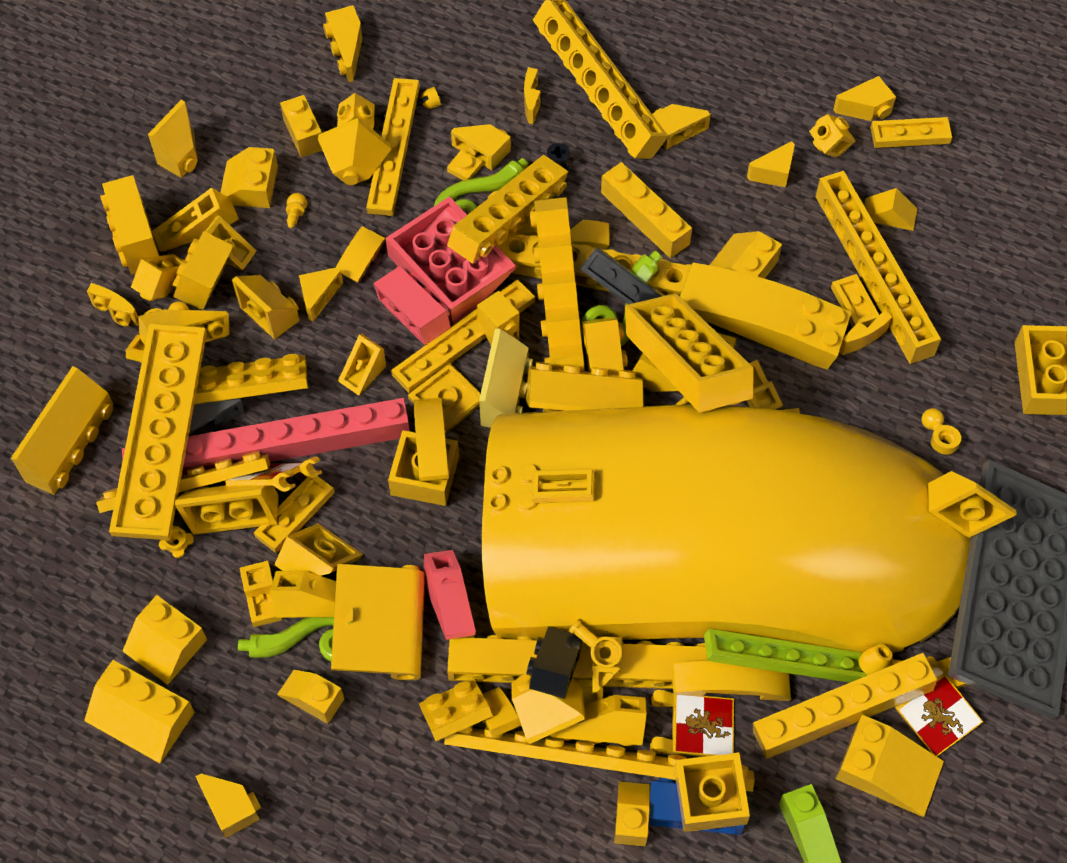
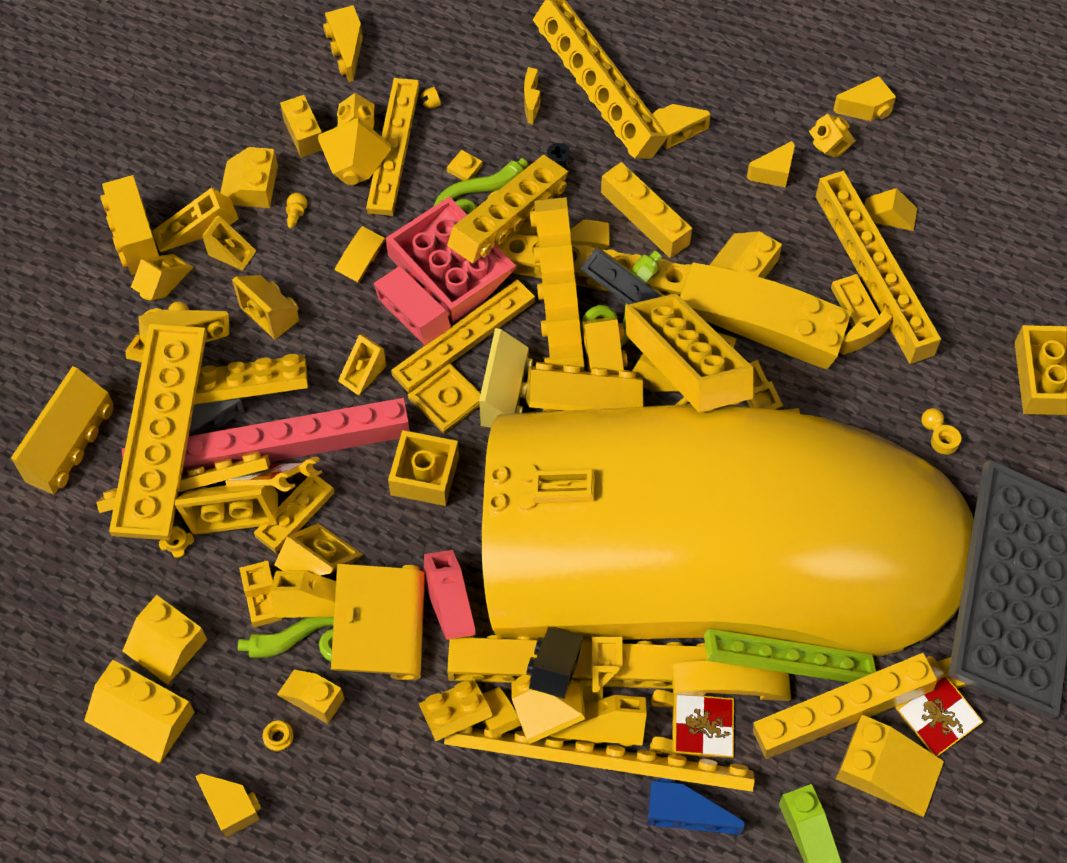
(120, 309): yellow slope -> none
(175, 141): yellow slope -> none
(201, 270): yellow brick -> none
(271, 729): none -> yellow plate
(319, 289): yellow slope -> none
(430, 439): yellow slope -> none
(482, 142): yellow slope -> none
(499, 314): yellow slope -> none
(596, 644): yellow bar -> none
(632, 813): yellow slope -> none
(711, 792): yellow brick -> none
(876, 659): yellow bar -> none
(911, 132): yellow plate -> none
(966, 504): yellow slope -> none

